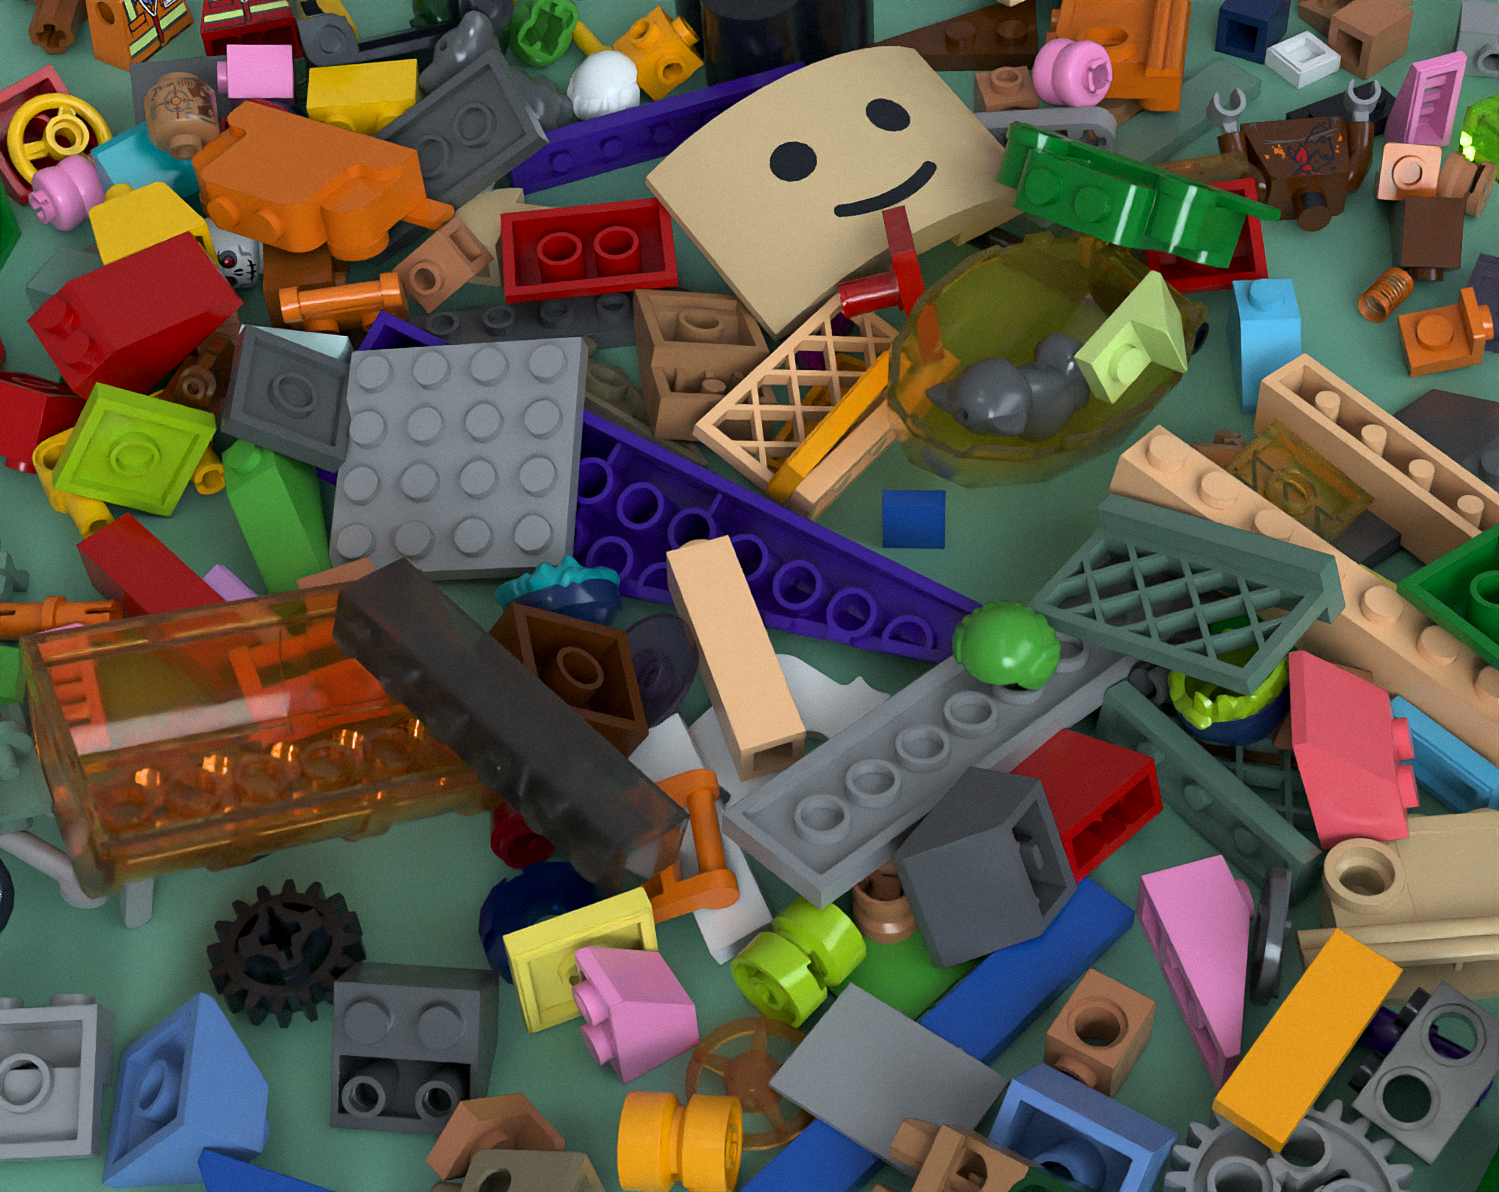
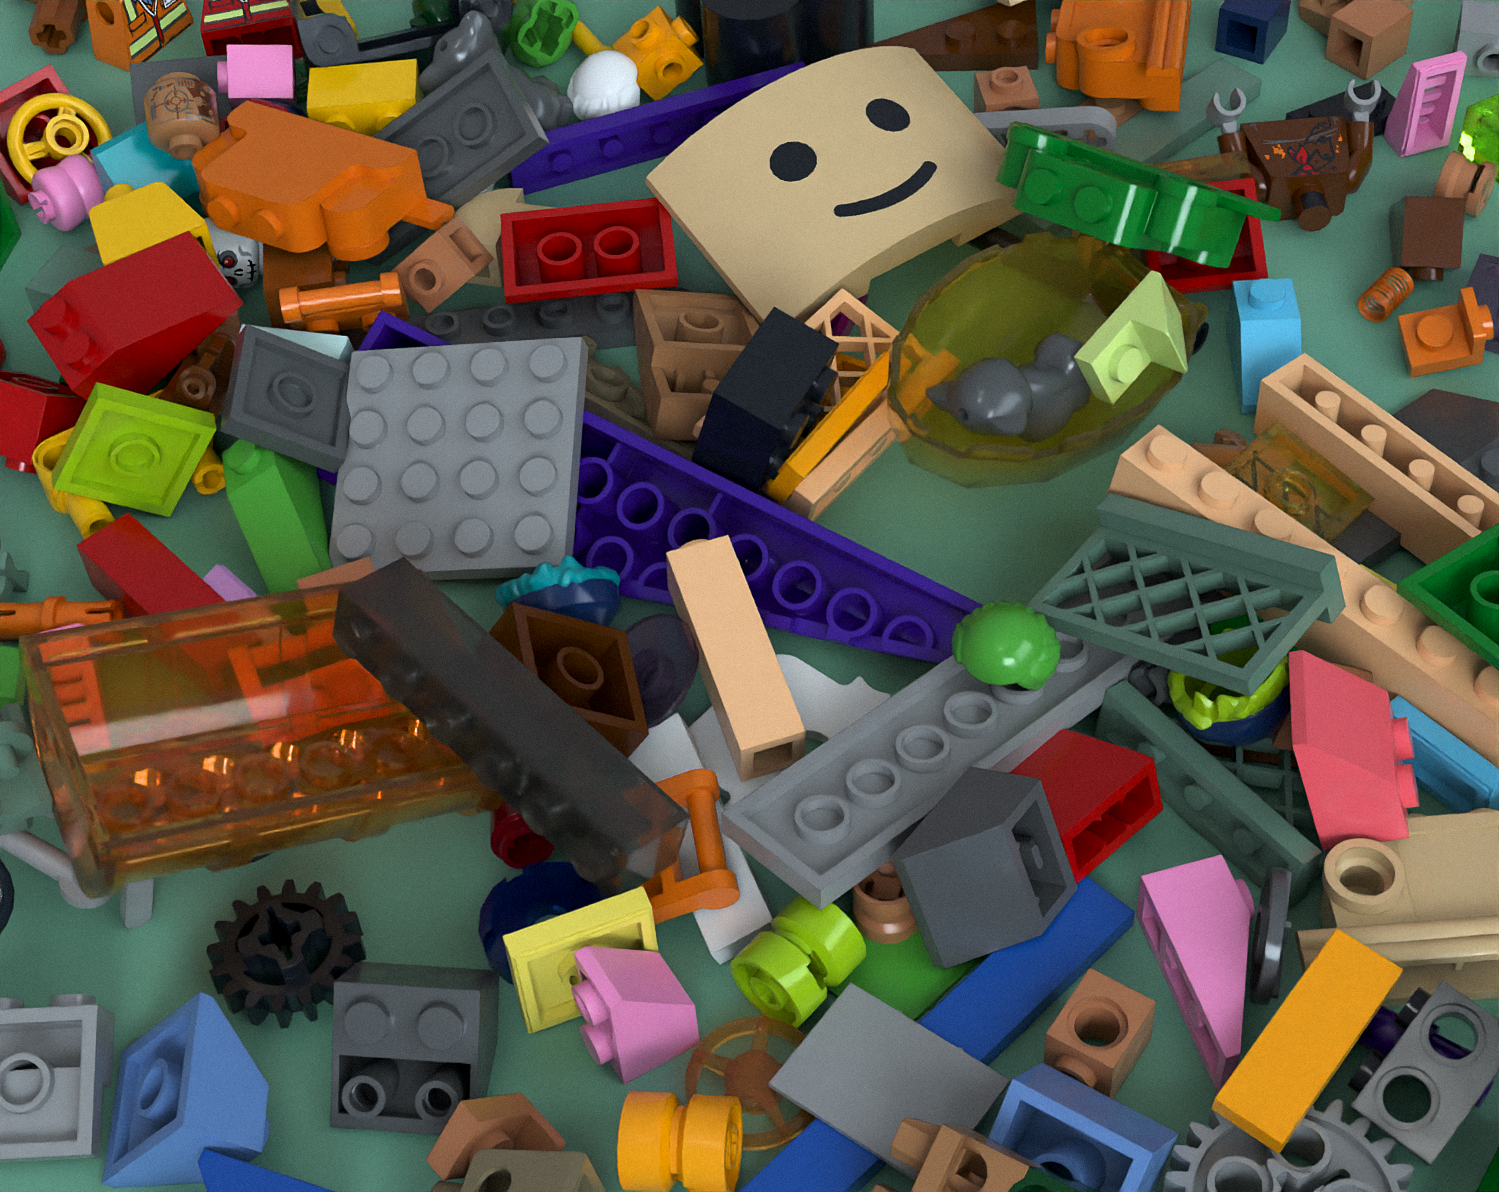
(766, 401): none -> black brick
(892, 288): red tile -> none
(913, 519): blue tile -> none
(1072, 73): bright pink piece -> none
(1302, 59): white tile -> none
(1407, 171): bracket -> none

